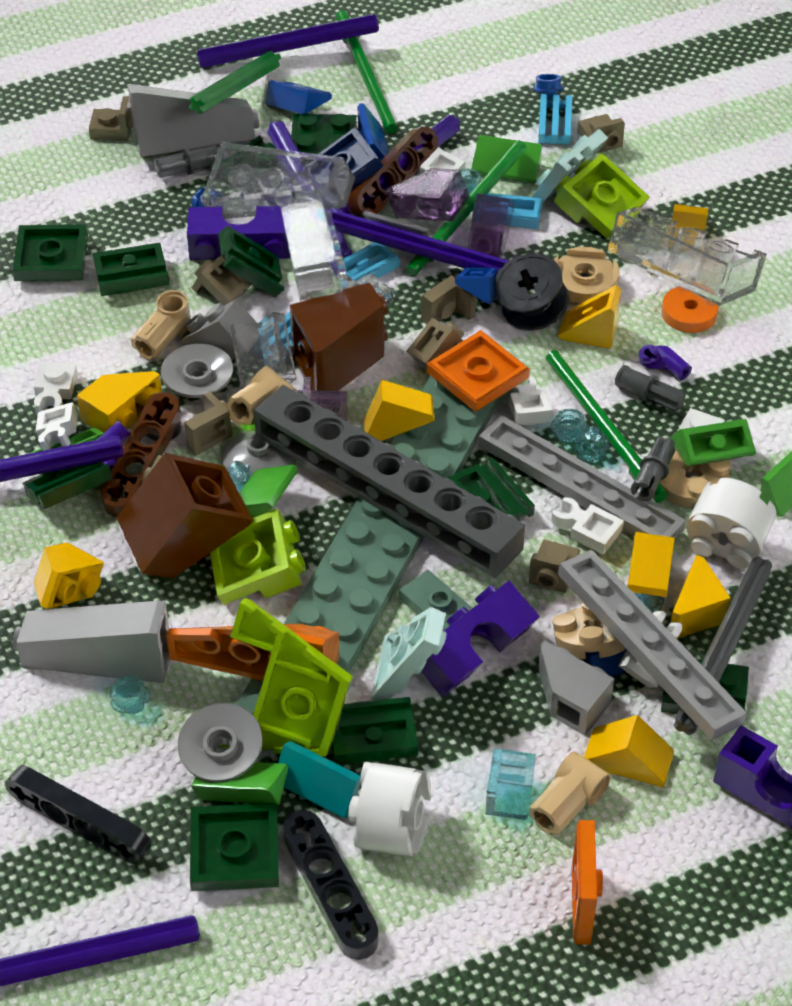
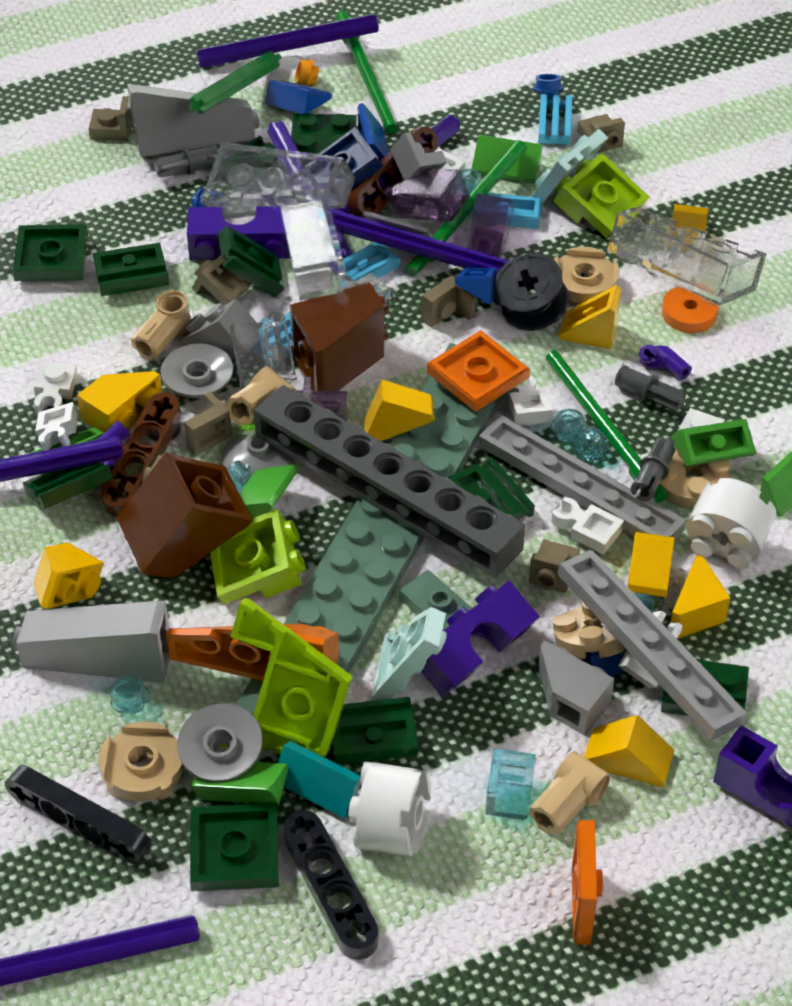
(145, 782): none -> tan plate
(306, 72): none -> light orange plate
(412, 158): none -> light grey panel
(434, 341): dark tan bracket -> none
(730, 629): dark grey axle -> none

